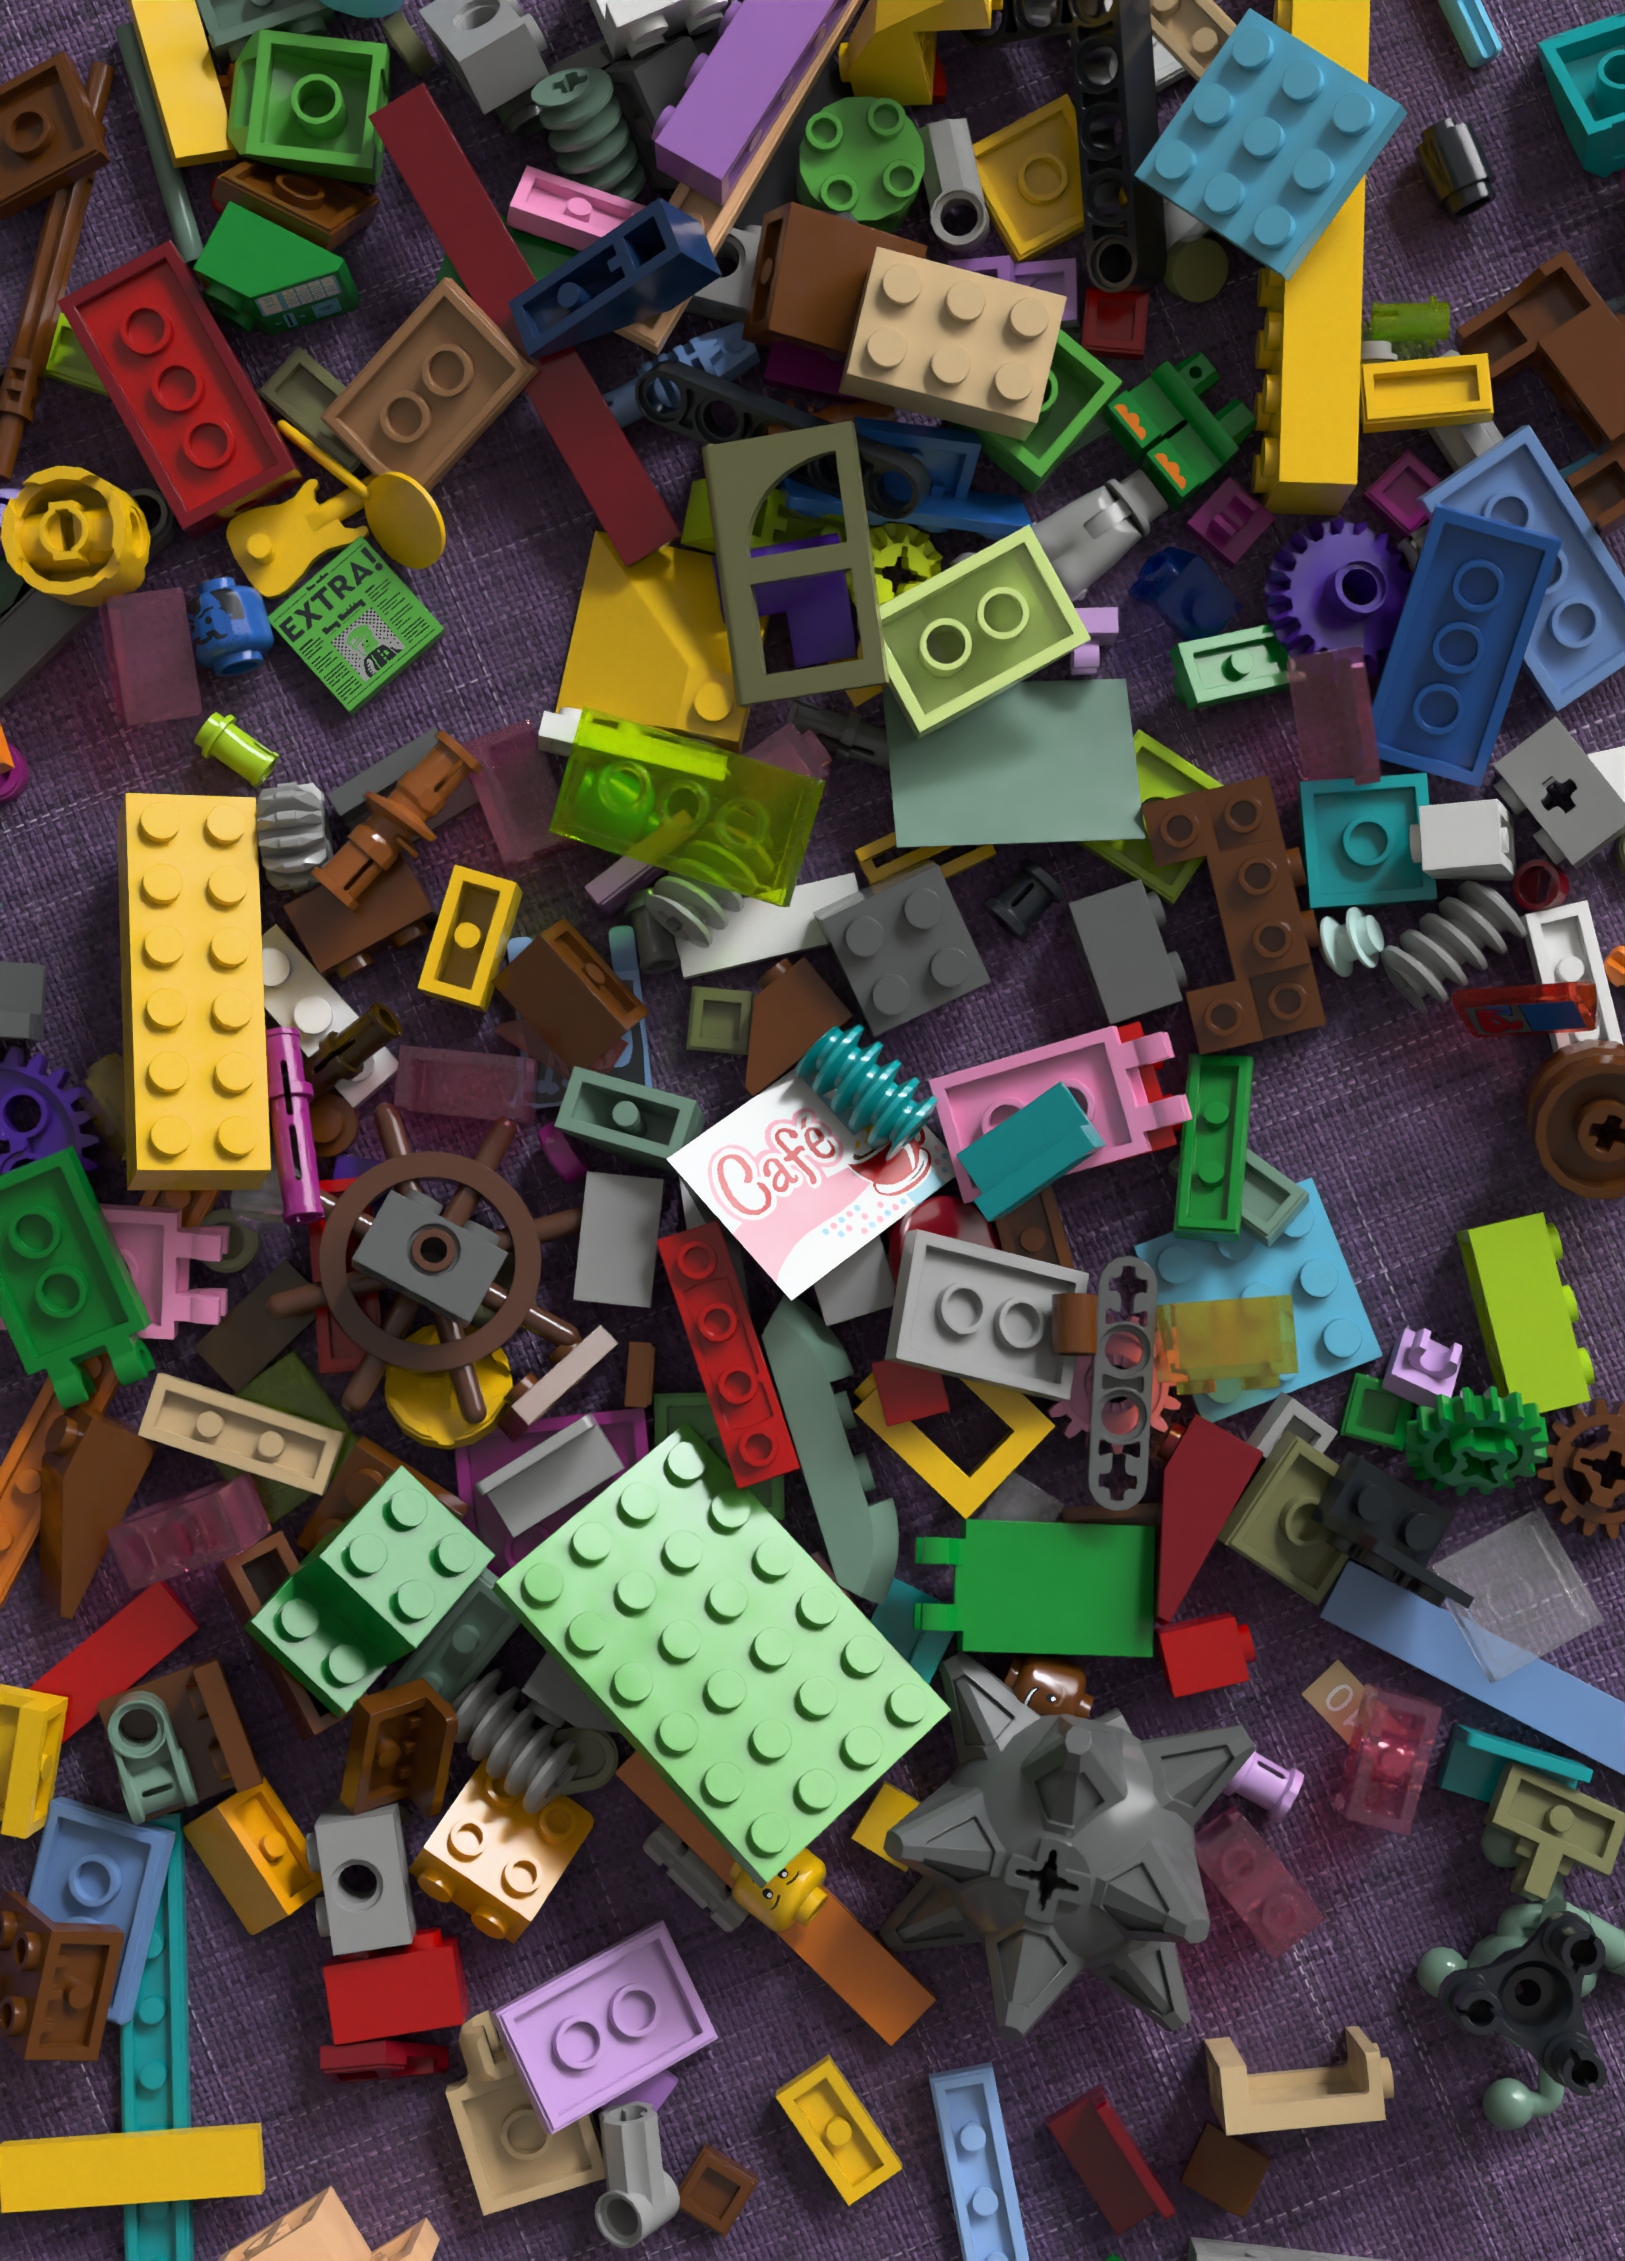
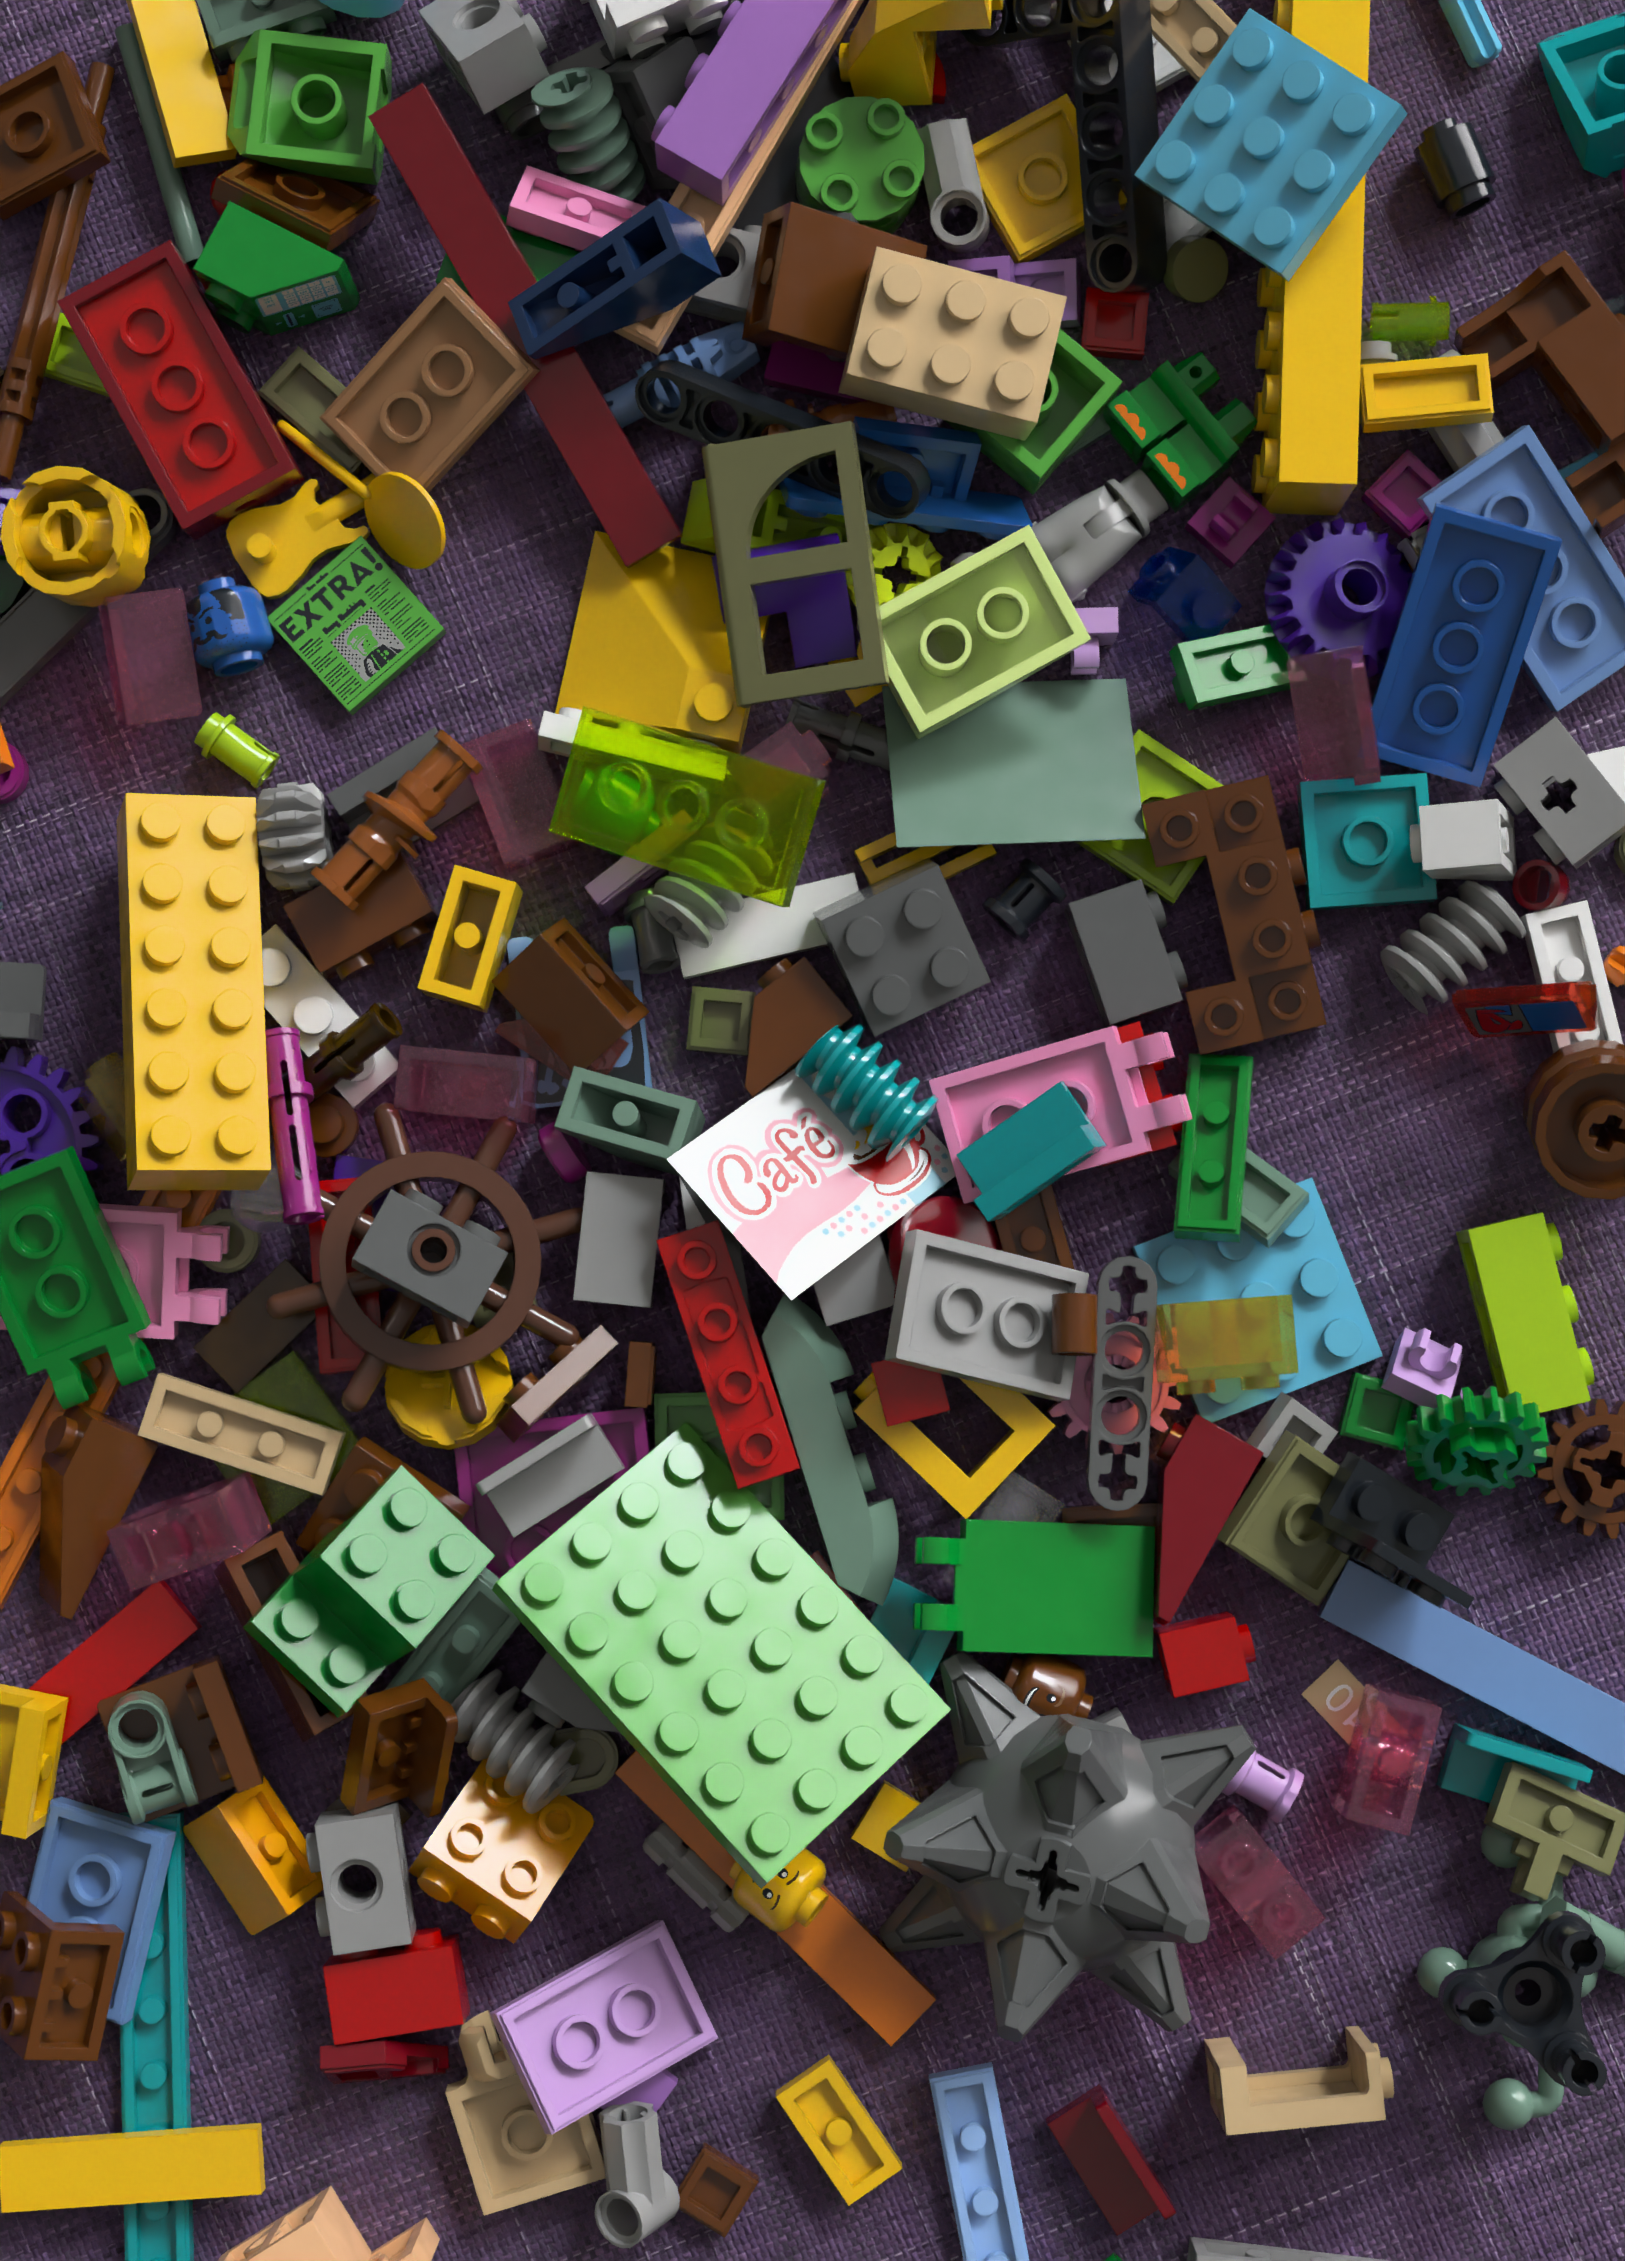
(407, 44): olive tile -> none
(1225, 2169): reddish brown slope -> none
(1354, 940): light aqua wheel -> none
(1522, 1594): clear tile -> none

